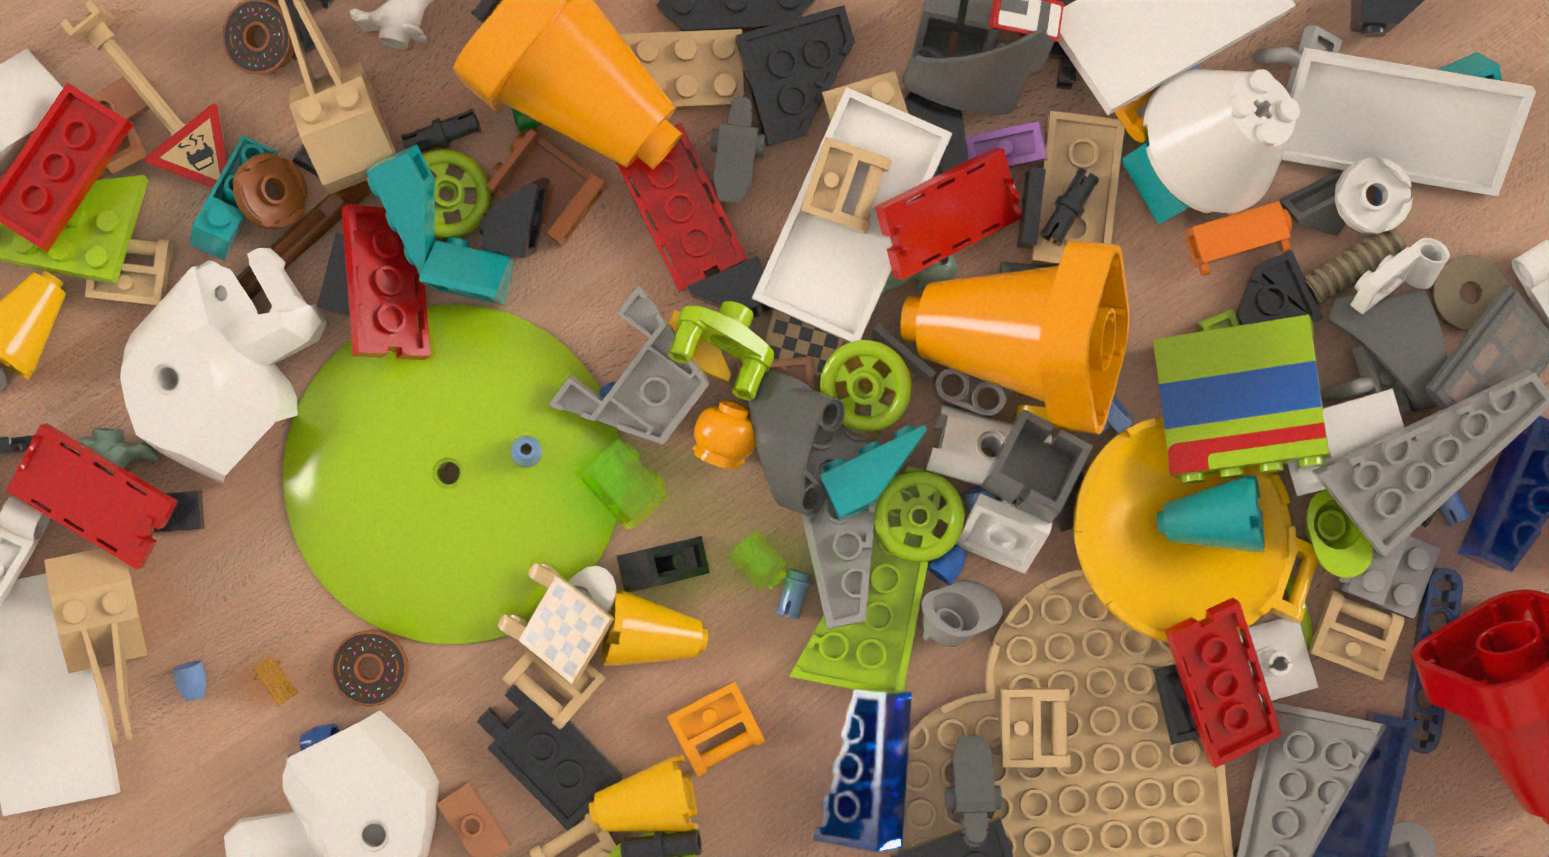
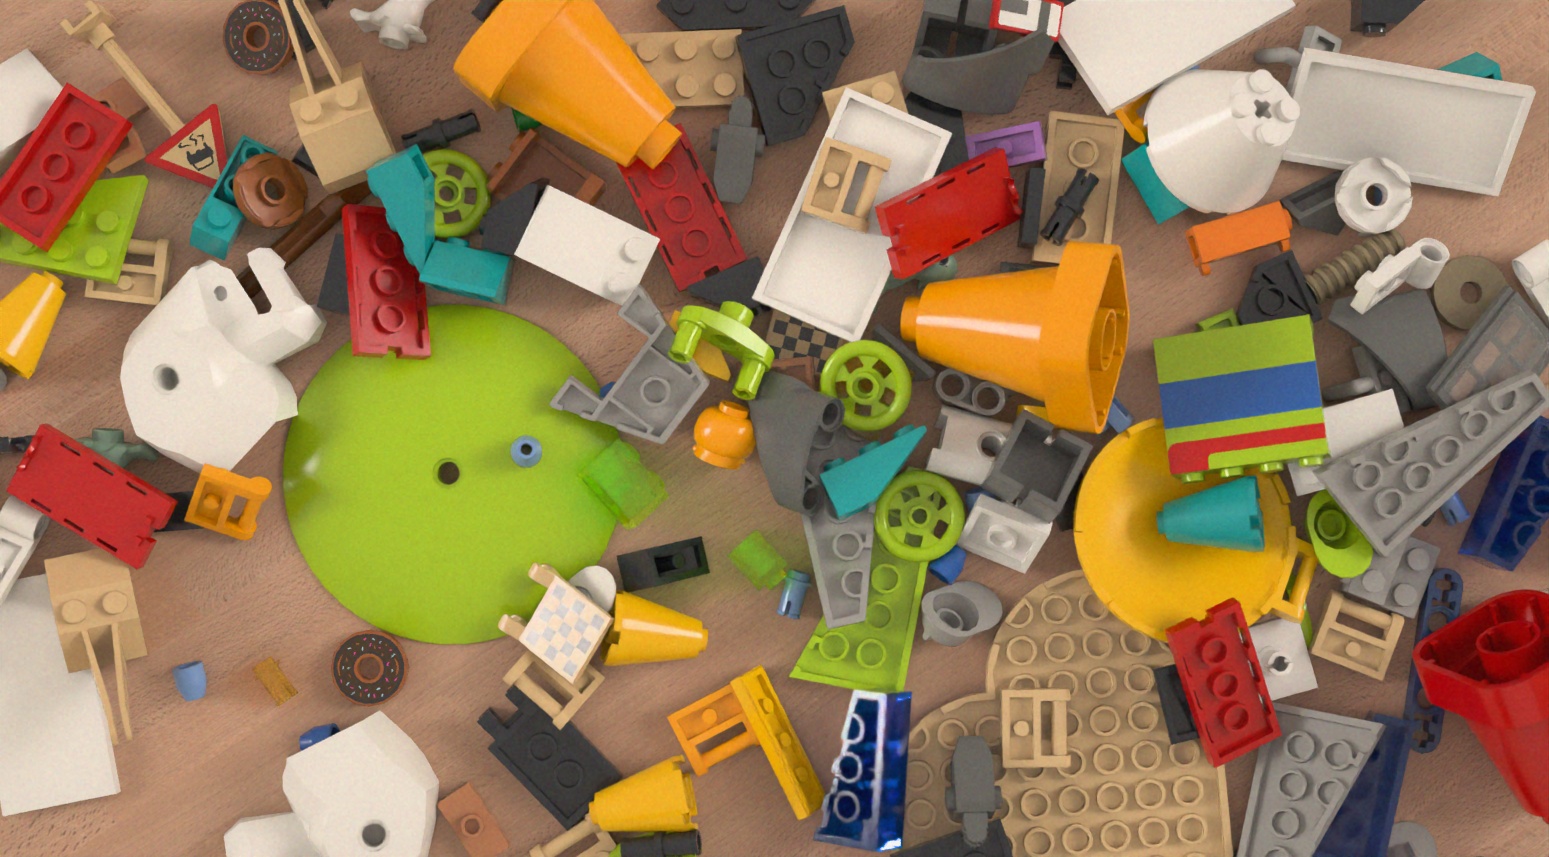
(215, 496): none -> light orange plate
(586, 246): none -> white slope
(779, 741): none -> yellow tile

